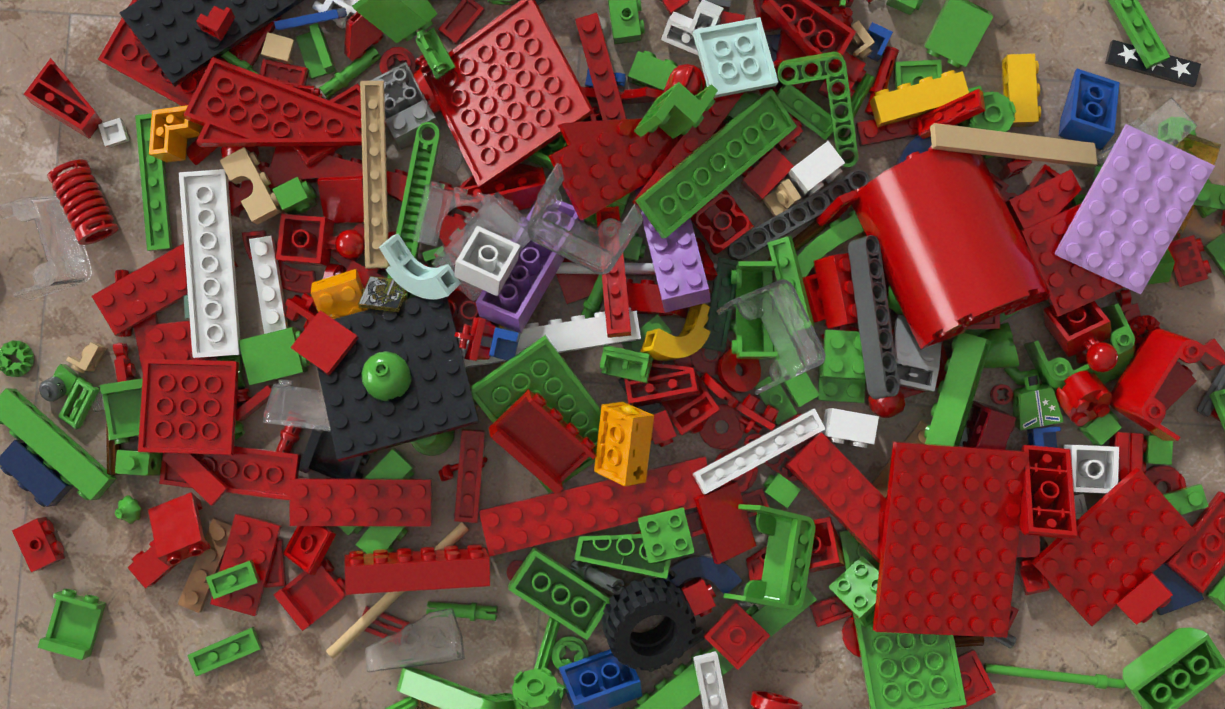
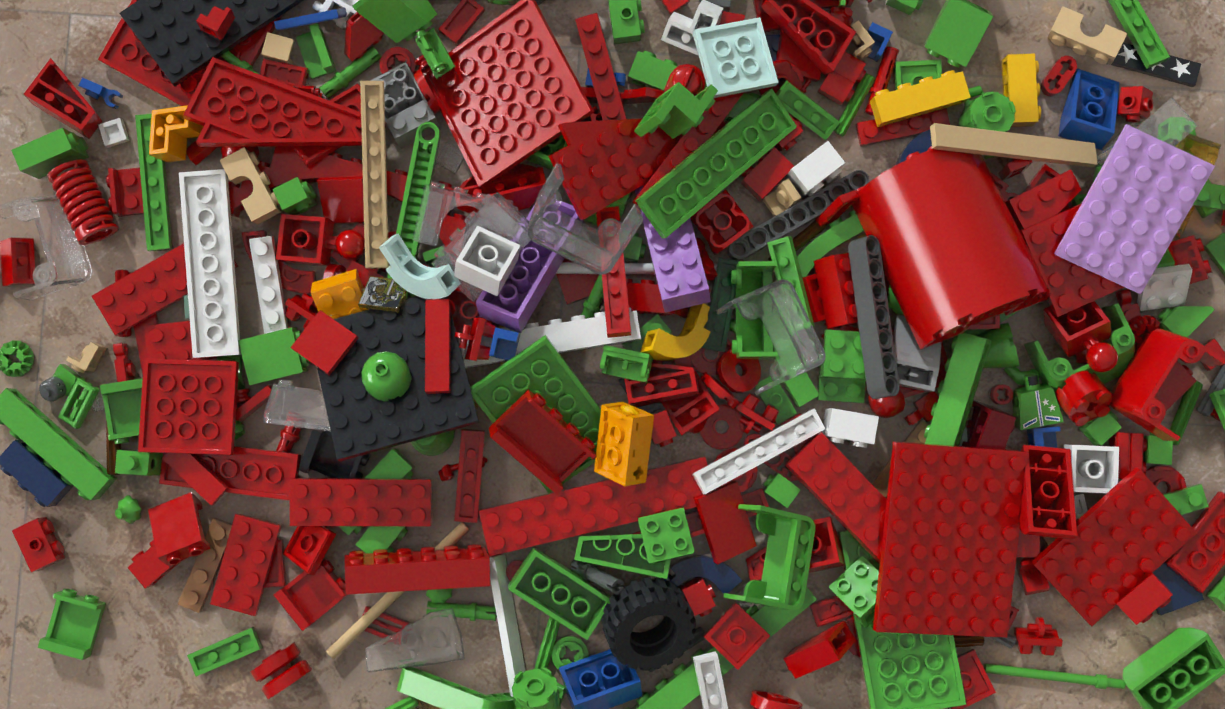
(17, 261): none -> red panel
(49, 151): none -> bright green brick
(95, 90): none -> blue plate
(125, 191): none -> red bracket
(232, 579): bright green plate -> none
(280, 670): none -> red wheel
(437, 346): none -> red tile
(439, 595): none -> bright green piece
(506, 618): none -> white tile
(820, 650): none -> red slope
(835, 98): bright green beam -> none
(924, 408): none -> red plate
(952, 112): red tile -> none
(1038, 634): none -> red hips
(1062, 78): none -> red beam
(1102, 47): none -> tan arch
(1135, 103): none -> red brick
(1166, 288): none -> white plate
(1183, 319): none -> bright green slope
(1185, 410): none -> bright green axle

